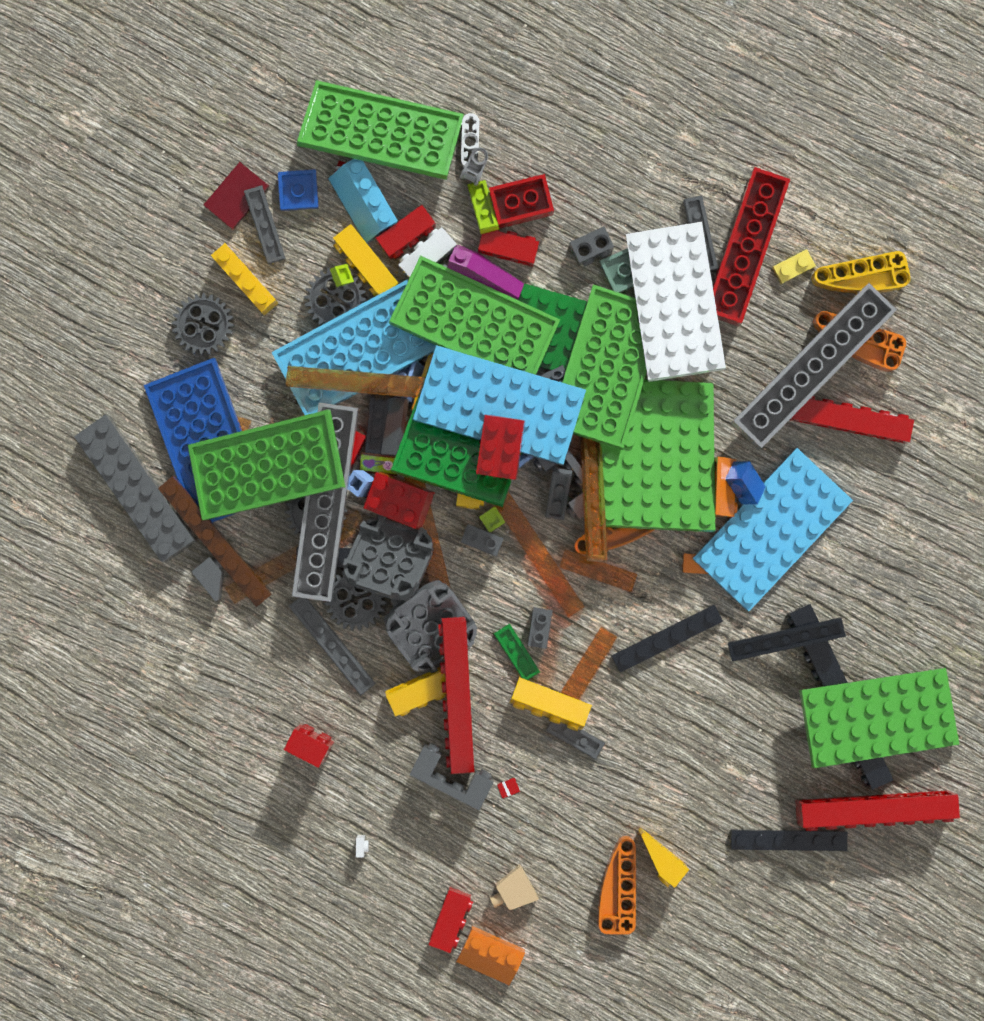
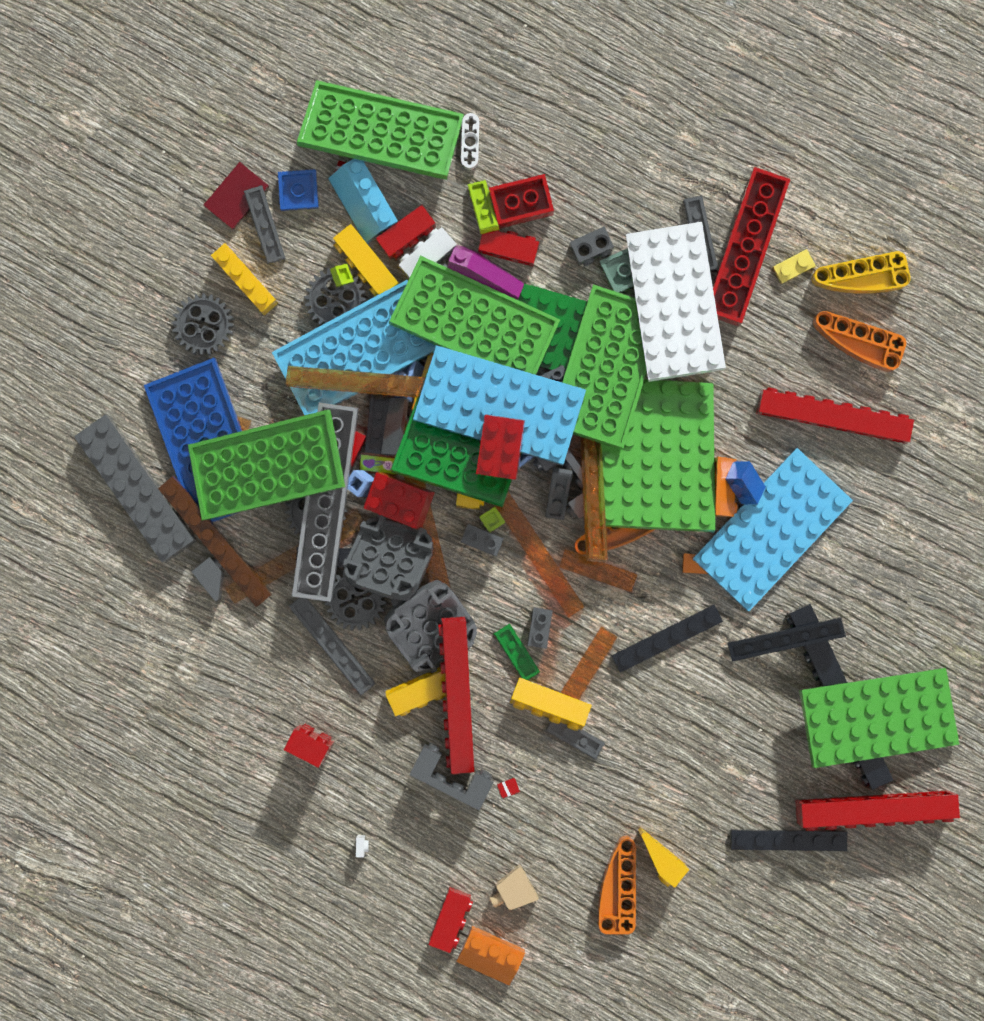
(474, 167): light grey piece -> none
(813, 366): light grey brick -> none

